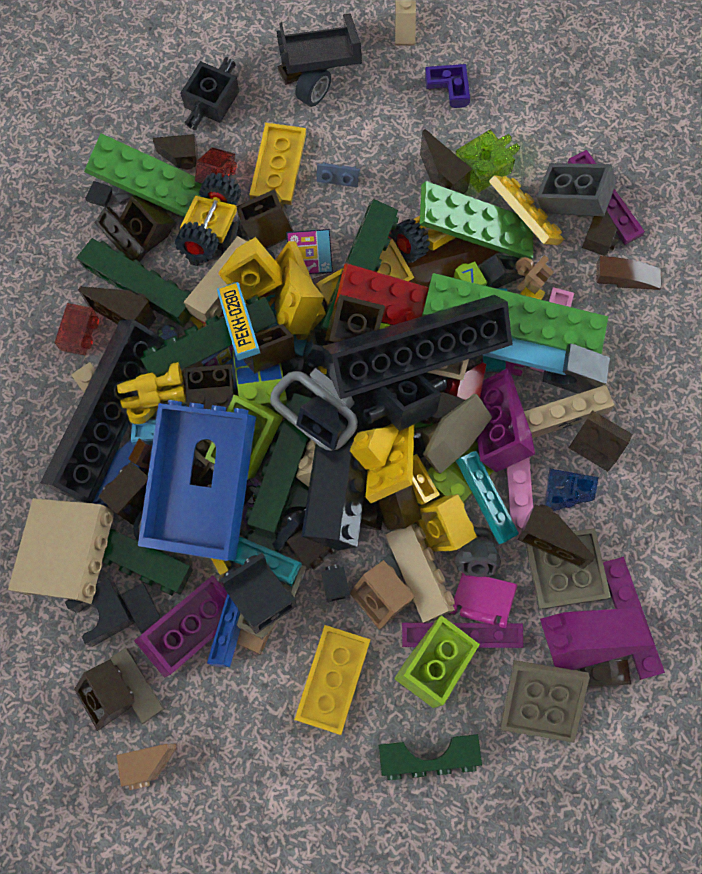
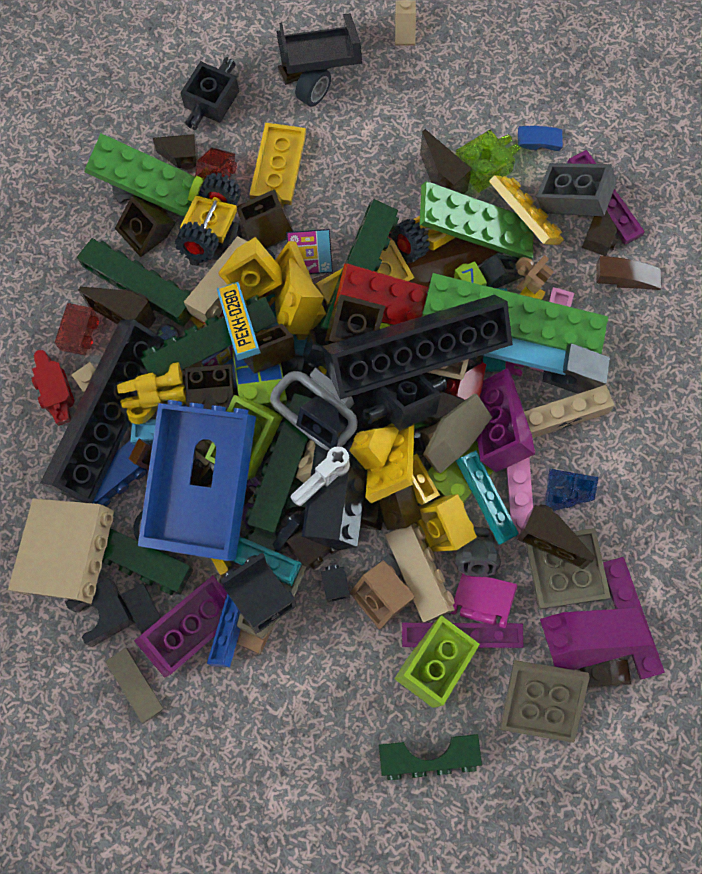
(53, 387): none -> red hinge
(99, 194): black tile -> none
(104, 694): dark brown slope -> none
(120, 235): dark brown tile -> none
(126, 492): dark brown slope -> none
(143, 765): medium nougat slope -> none
(195, 188): none -> lime tile
(325, 473): none -> white connector
(332, 680): yellow plate -> none
(338, 175): sand blue hinge -> none
(451, 77): dark purple brick -> none
(540, 136): none -> blue slope
(600, 441): dark brown slope -> none

